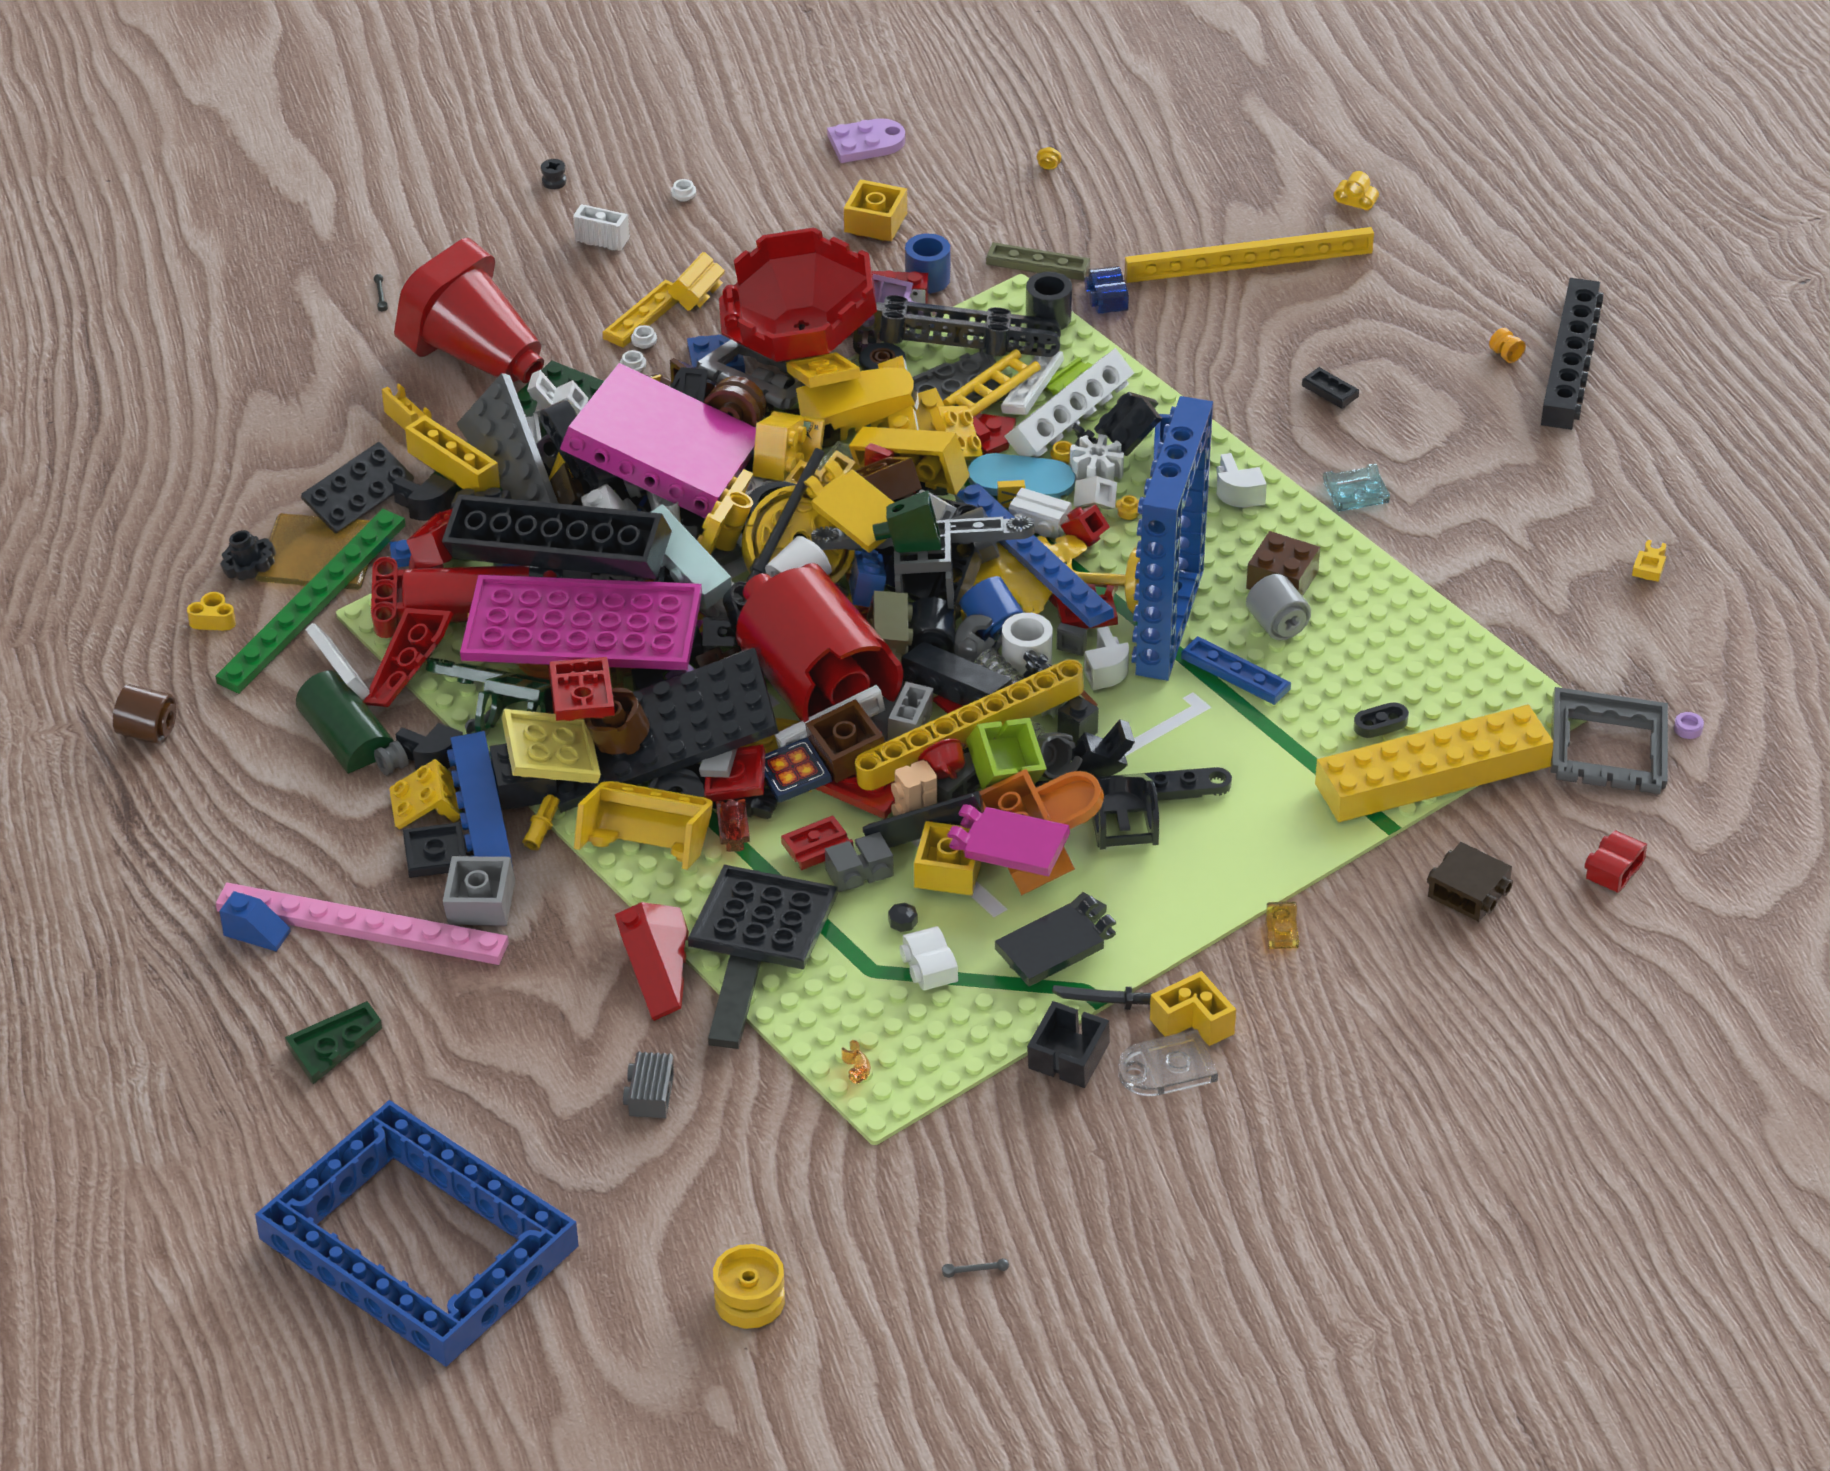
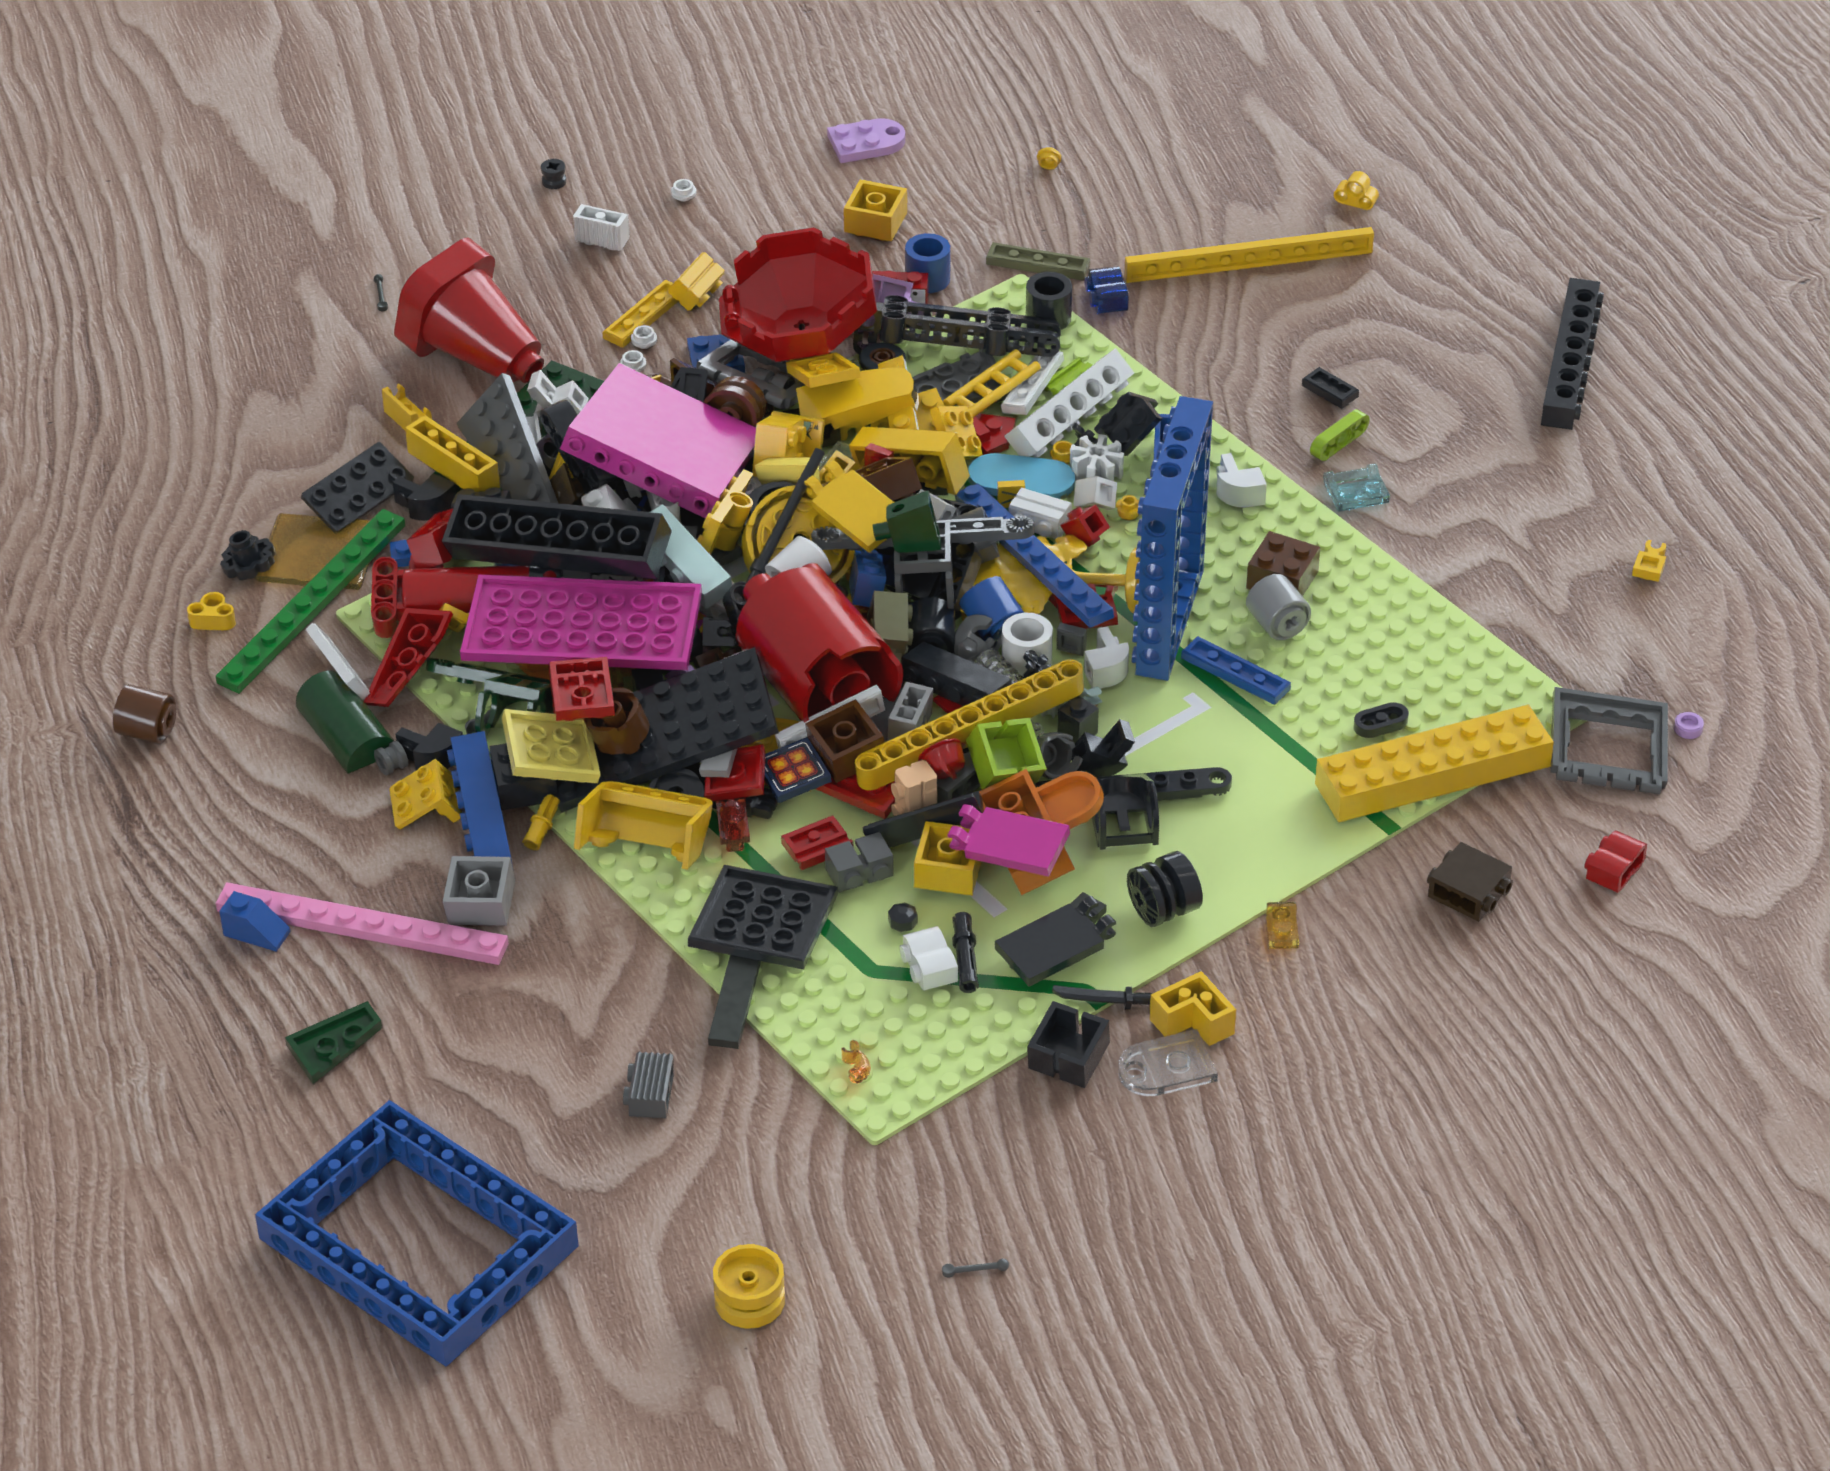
(432, 847): black plate -> none
(458, 619): none -> yellow tile
(656, 946): red wedge -> none
(782, 470): none -> light yellow brick
(964, 943): none -> black pin
(1091, 695): none -> light aqua hand
(1164, 888): none -> black wheel
(1339, 435): none -> lime beam
(1505, 343): light orange wheel -> none

